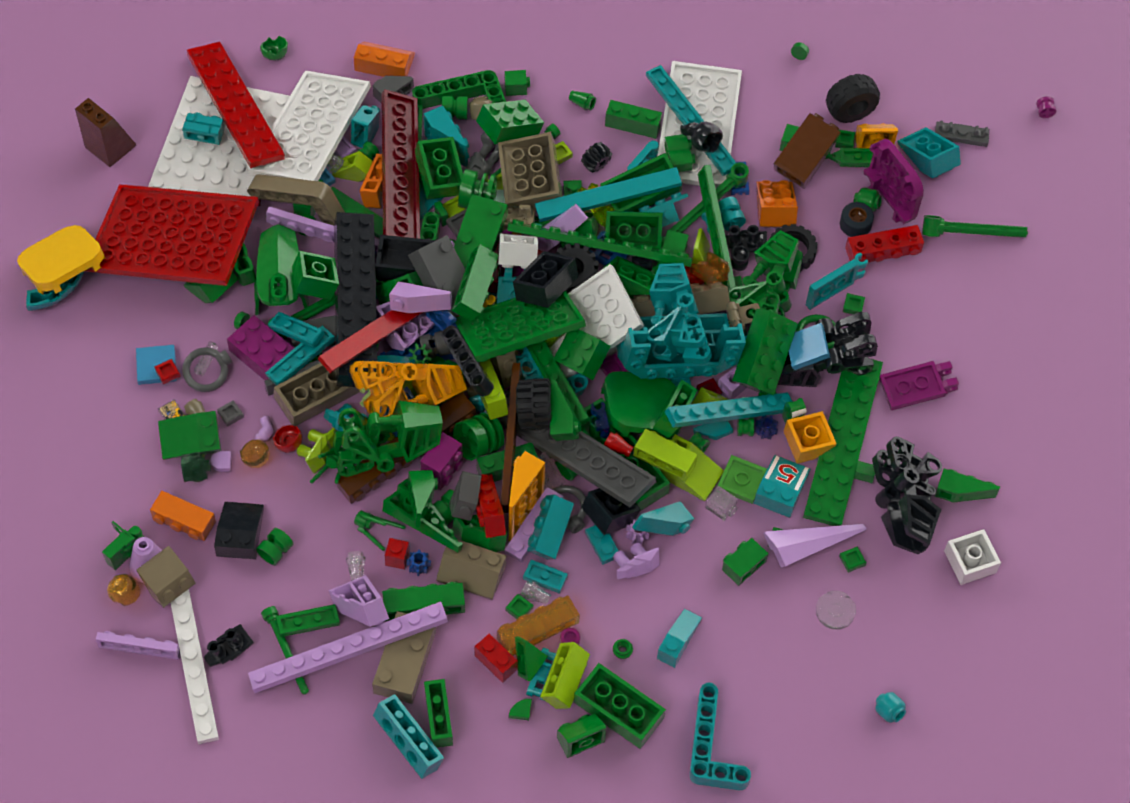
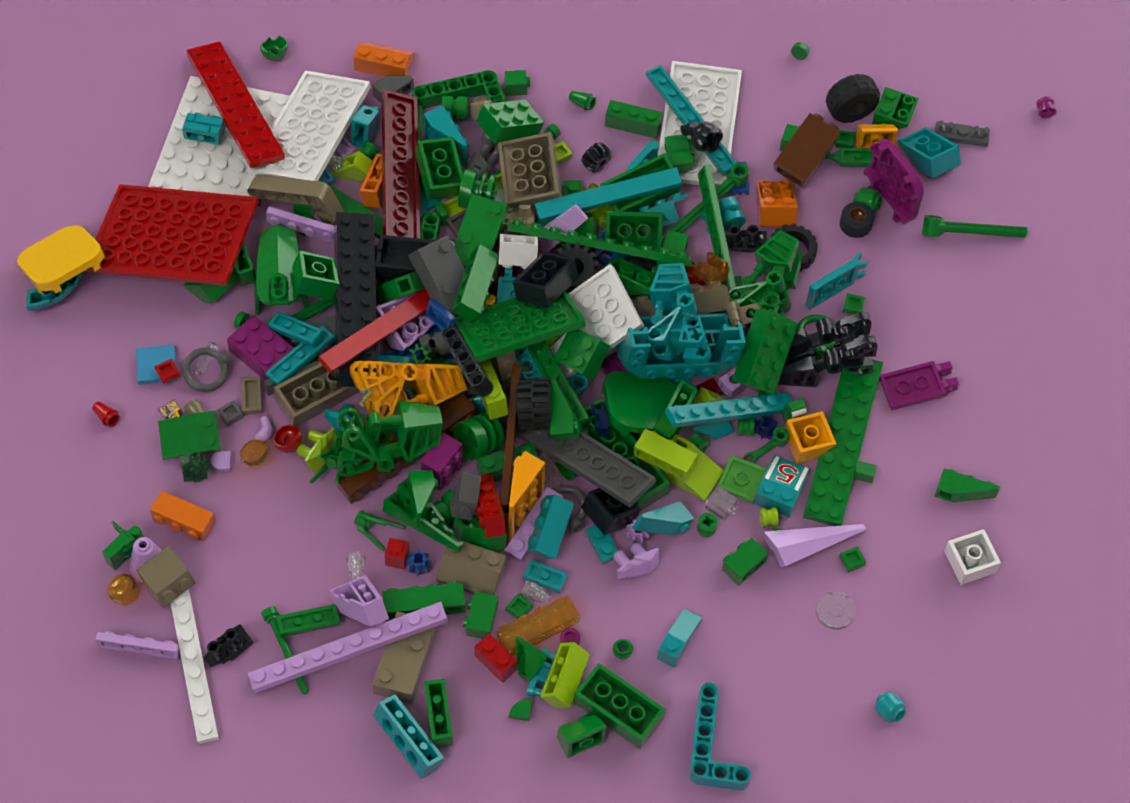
(102, 133): reddish brown slope -> none
(106, 414): none -> red cone
(239, 530): black slope -> none
(251, 395): none -> dark tan tile
(276, 544): green wheel -> none
(416, 298): lavender slope -> none
(481, 615): none -> green brick
(618, 444): red cone -> none
(701, 247): lime slope -> none
(704, 528): none -> green wheel
(739, 258): black wheel -> none
(769, 517): none -> lime wheel
(779, 432): none -> green brick
(808, 347): dark azure tile -> none
(886, 244): red brick -> none
(895, 108): none -> green slope
(914, 517): black piece -> none

